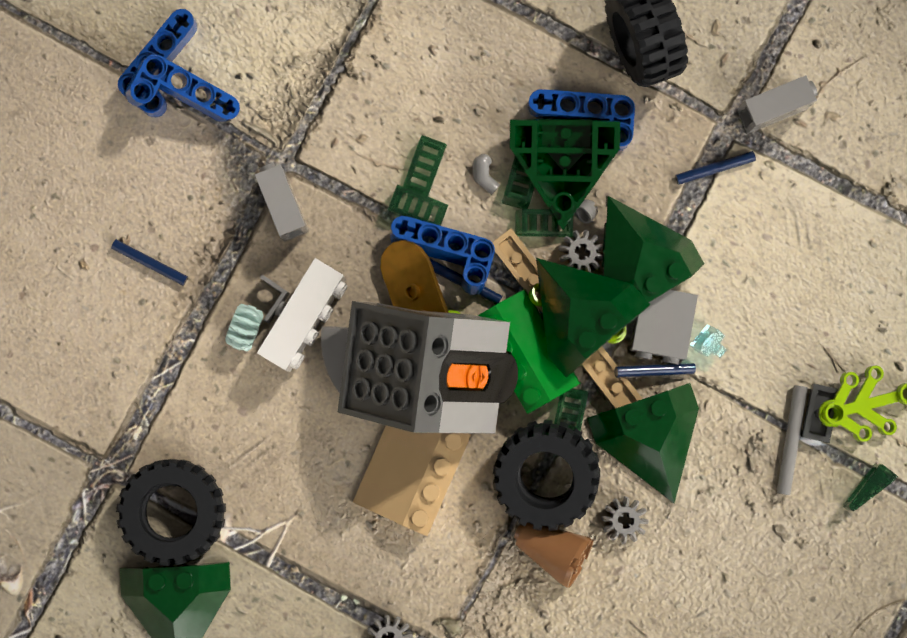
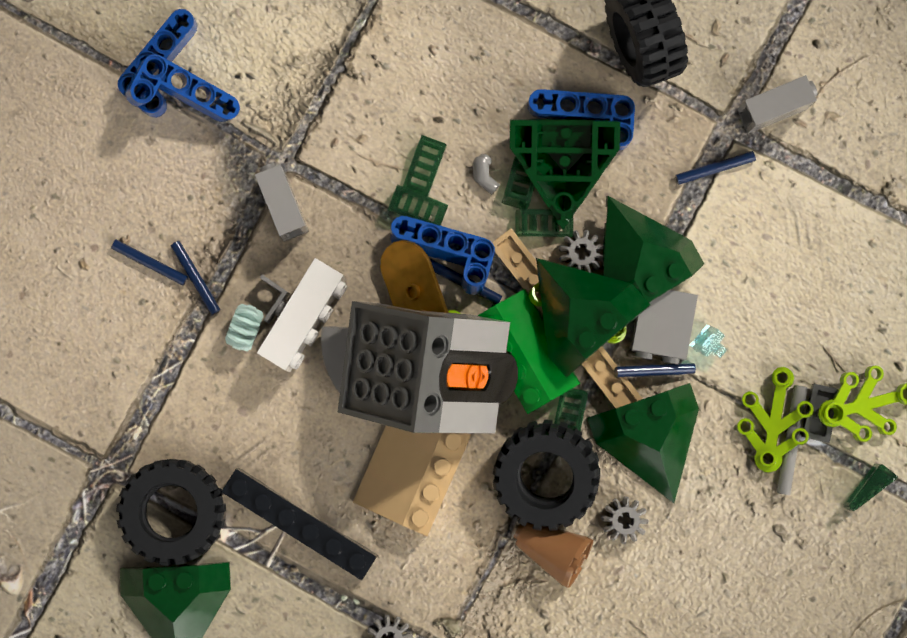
(195, 277): none -> dark blue bar
(299, 523): none -> black arch
(586, 211): light grey hinge -> none
(774, 424): none -> lime plant

